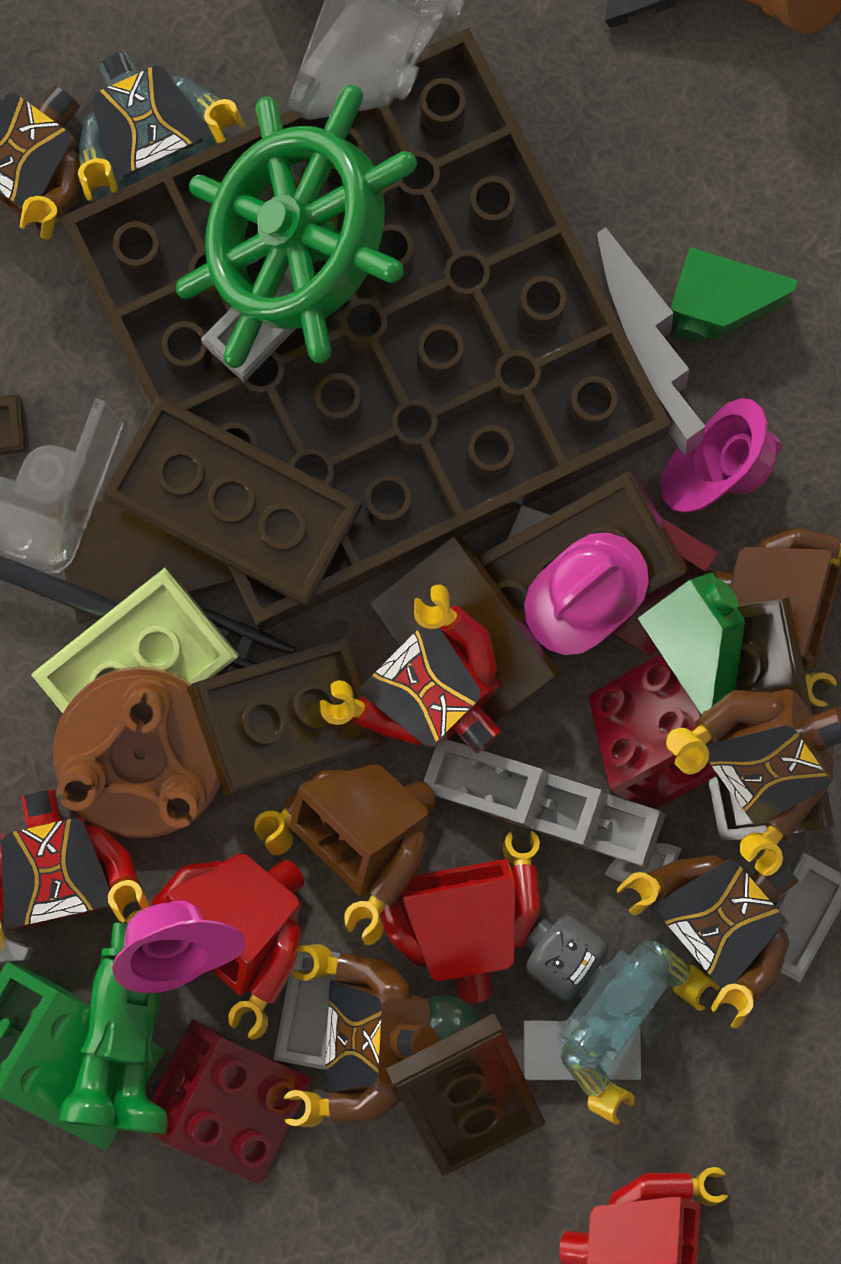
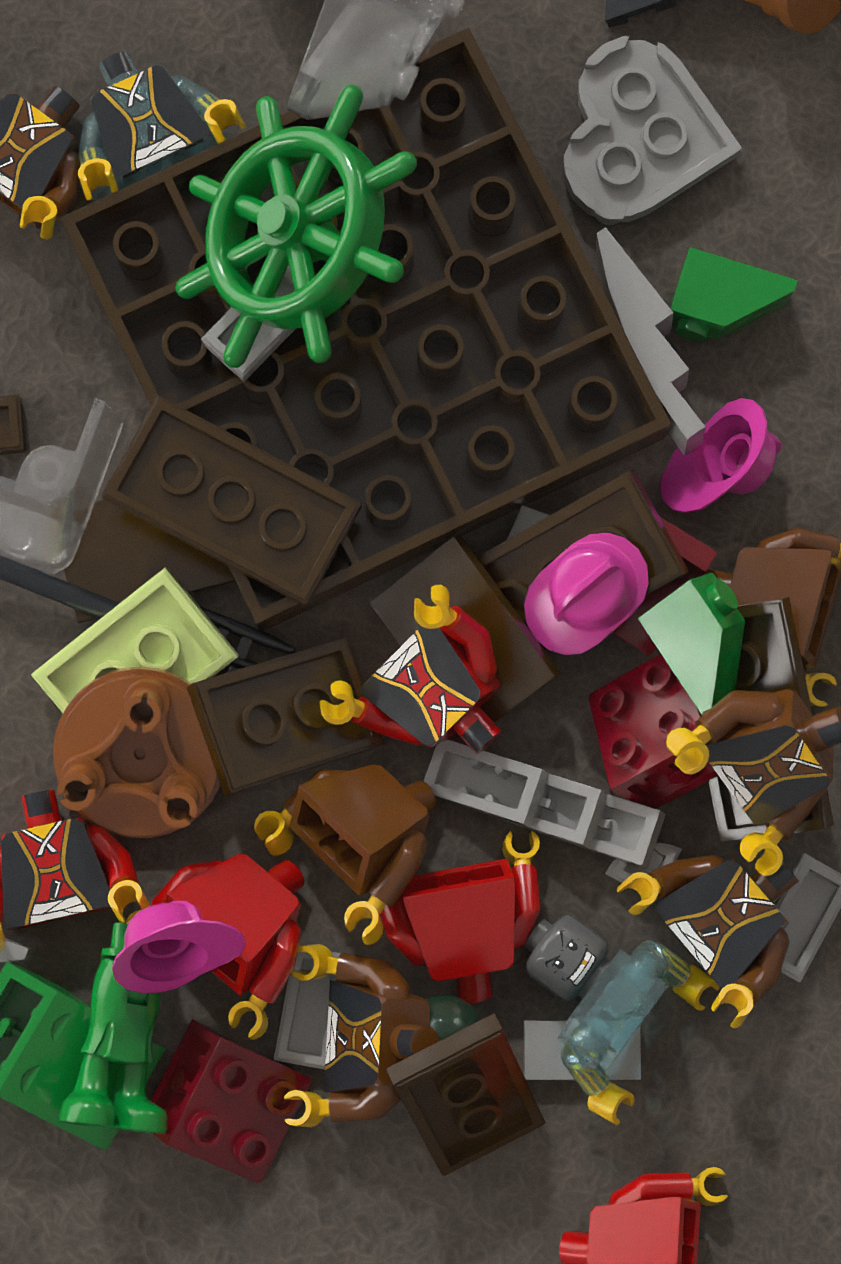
(642, 133): none -> light grey plate

